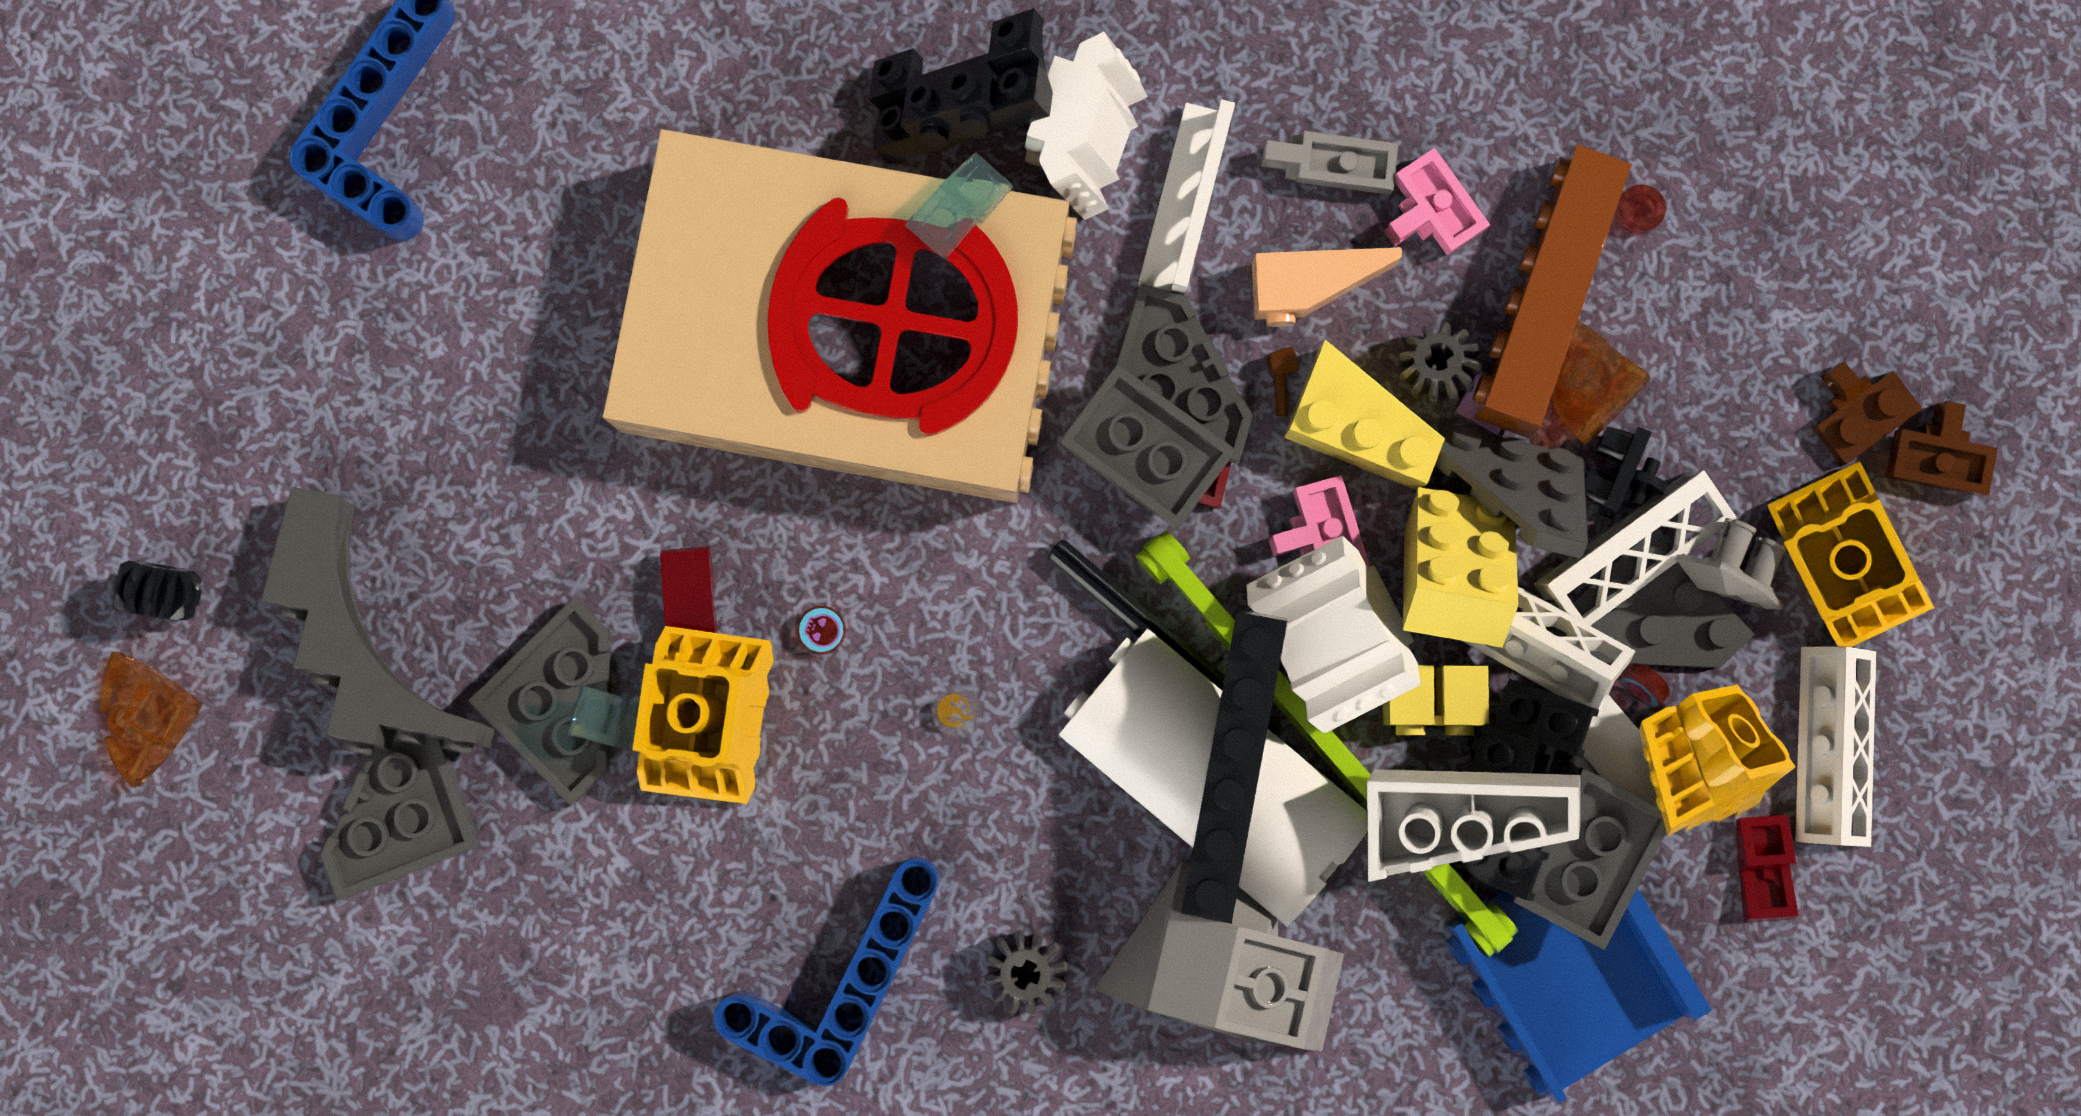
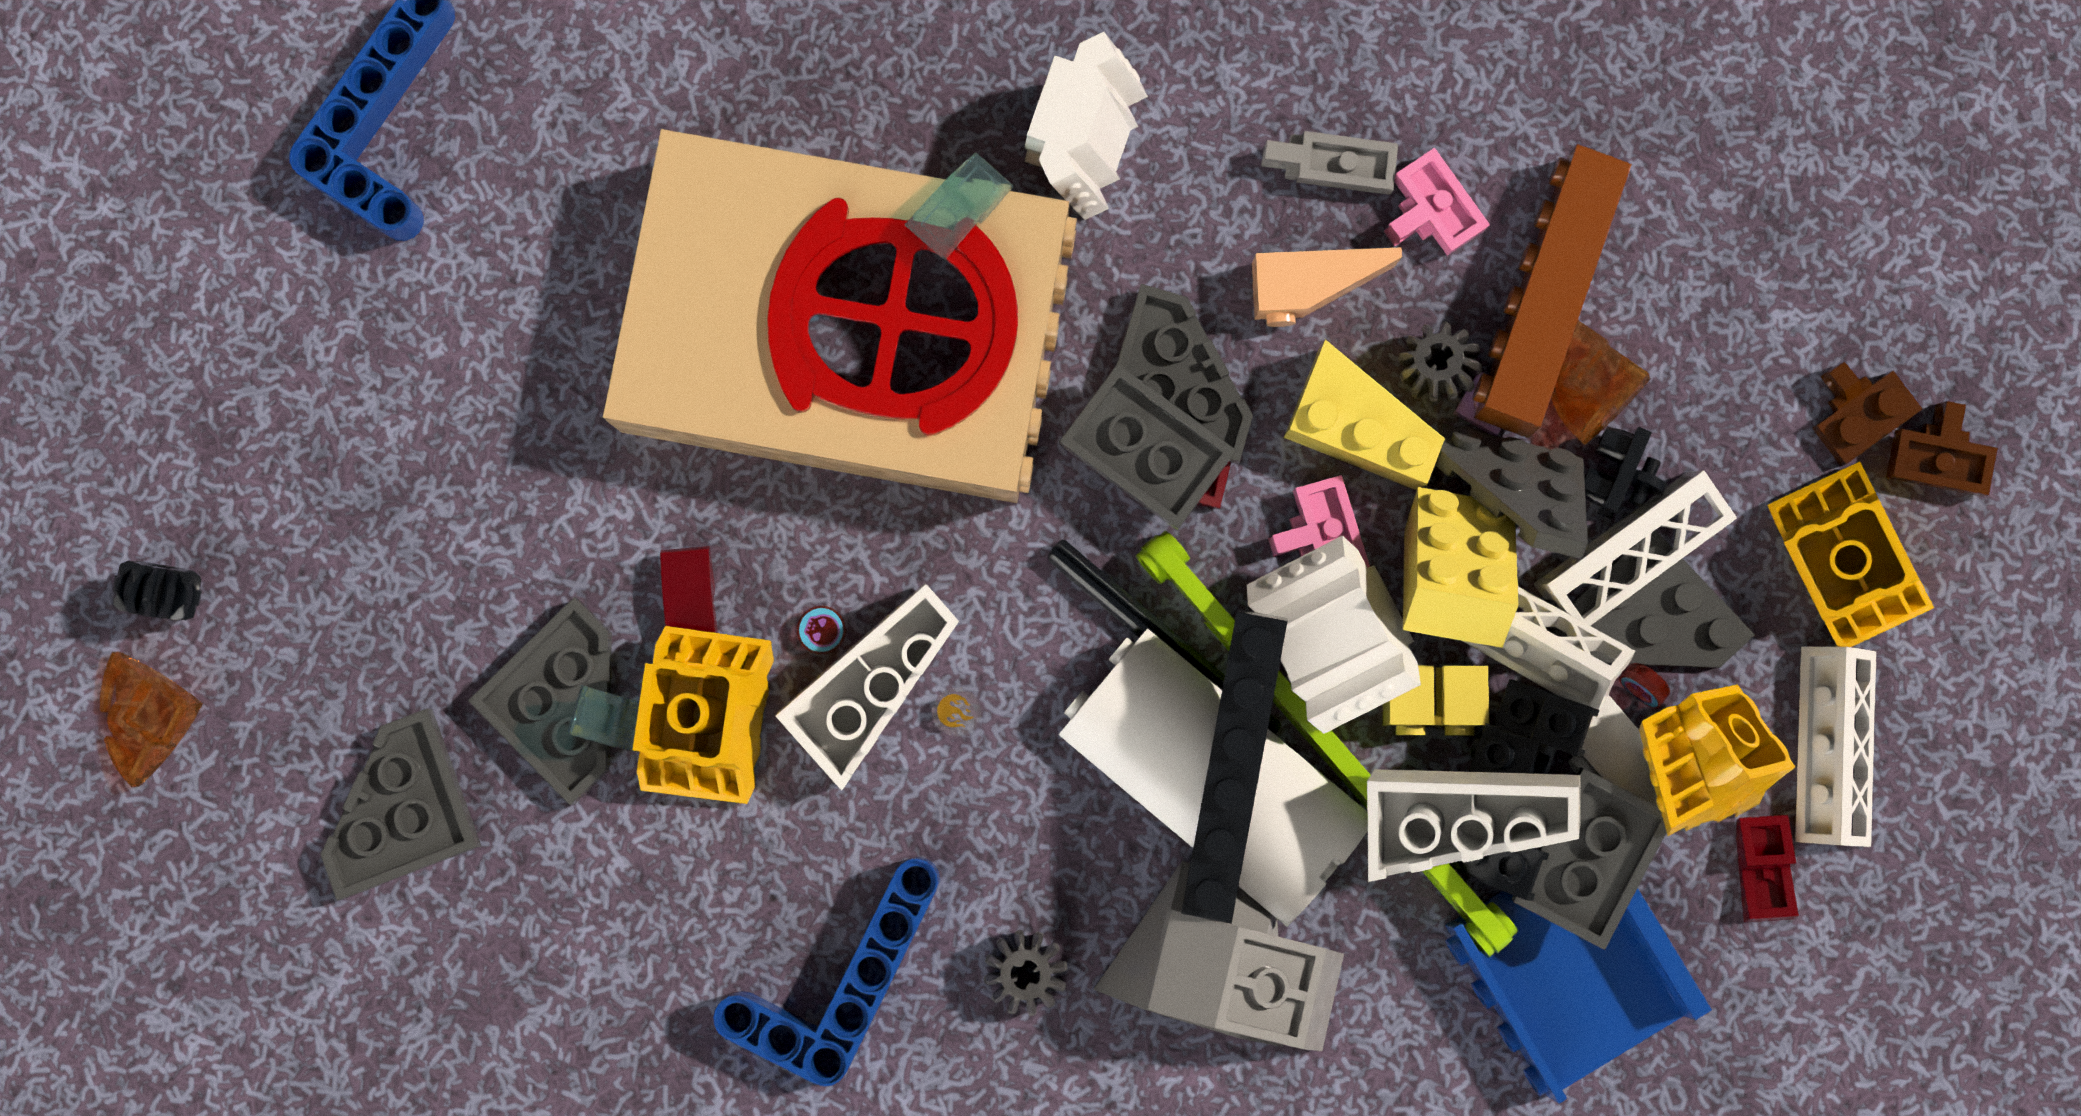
(313, 586): dark grey arch -> none
(867, 685): none -> white wedge
(963, 99): black bracket -> none
(1186, 197): white fence -> none
(1280, 364): reddish brown hand -> none
(1640, 209): clear red tile -> none
(1722, 570): light grey connector -> none

